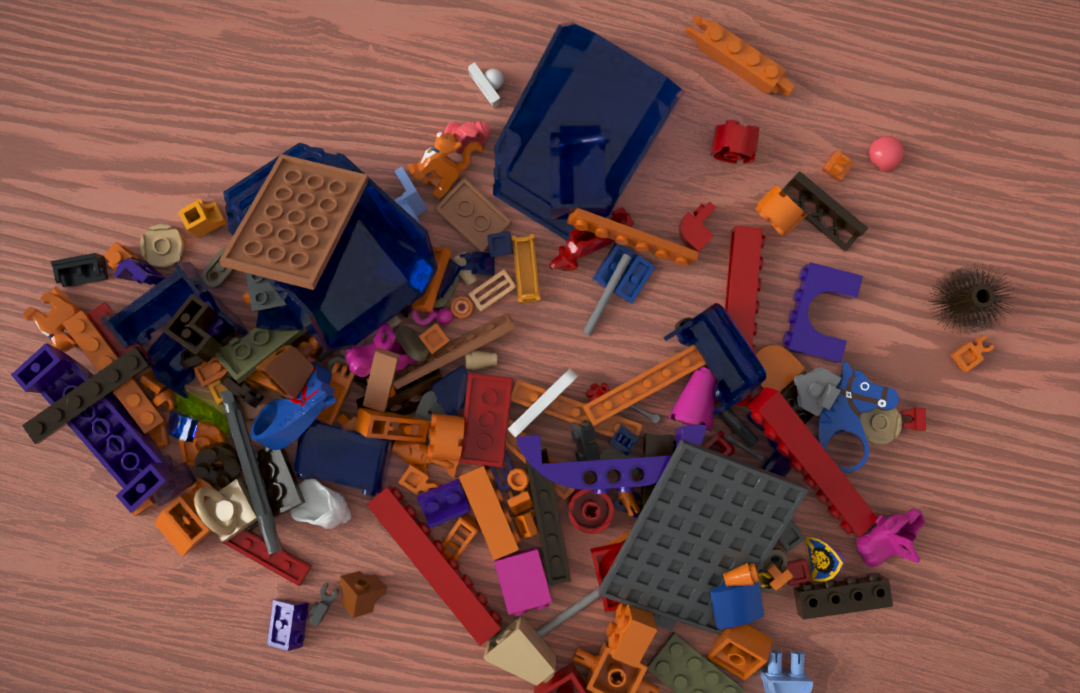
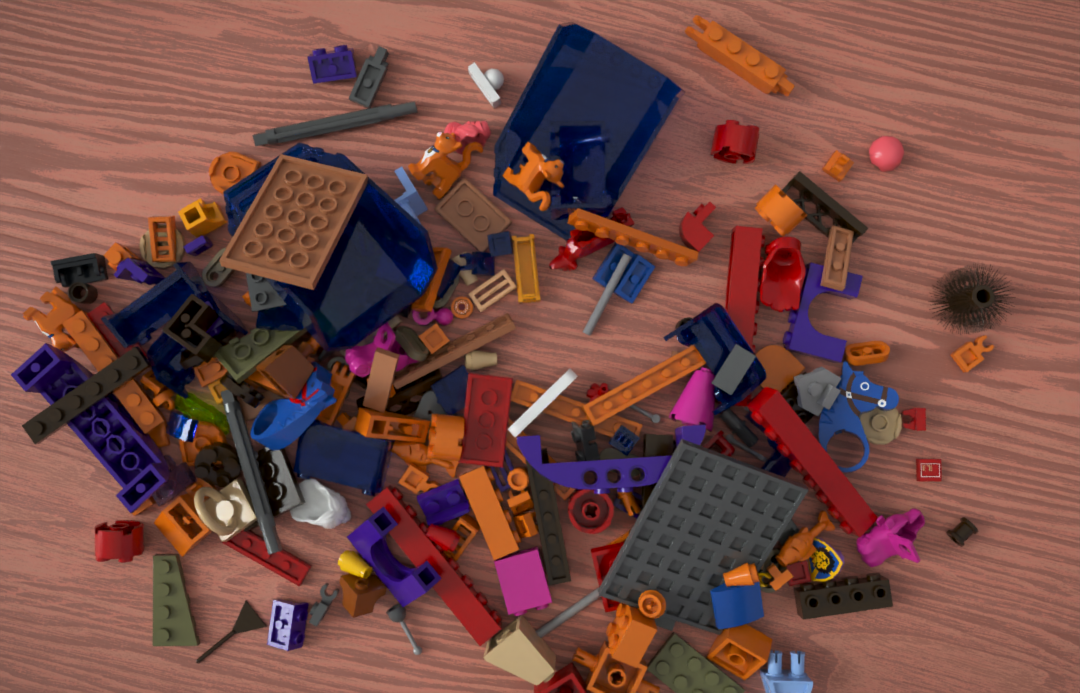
(75, 290): none -> dark brown beam
(119, 540): none -> red brick
(154, 239): none -> orange slope
(171, 609): none -> olive wing
(198, 246): none -> dark purple tile
(231, 169): none -> orange tile
(246, 621): none -> dark brown piece
(332, 64): none -> dark purple bracket
(334, 123): none -> dark grey piece
(354, 564): none -> yellow cone
(370, 79): none -> dark grey hinge
(397, 614): none -> hinge
(403, 582): none -> dark purple arch
(443, 537): none -> red cone
(534, 174): none -> orange animal
(652, 604): none -> orange hat
(733, 369): none -> dark grey tile
(782, 274): none -> red hair
(800, 545): none -> orange animal
(837, 258): none -> nougat tile
(866, 353): none -> orange plate
(928, 470): none -> red tile
(962, 532): none -> dark brown bush

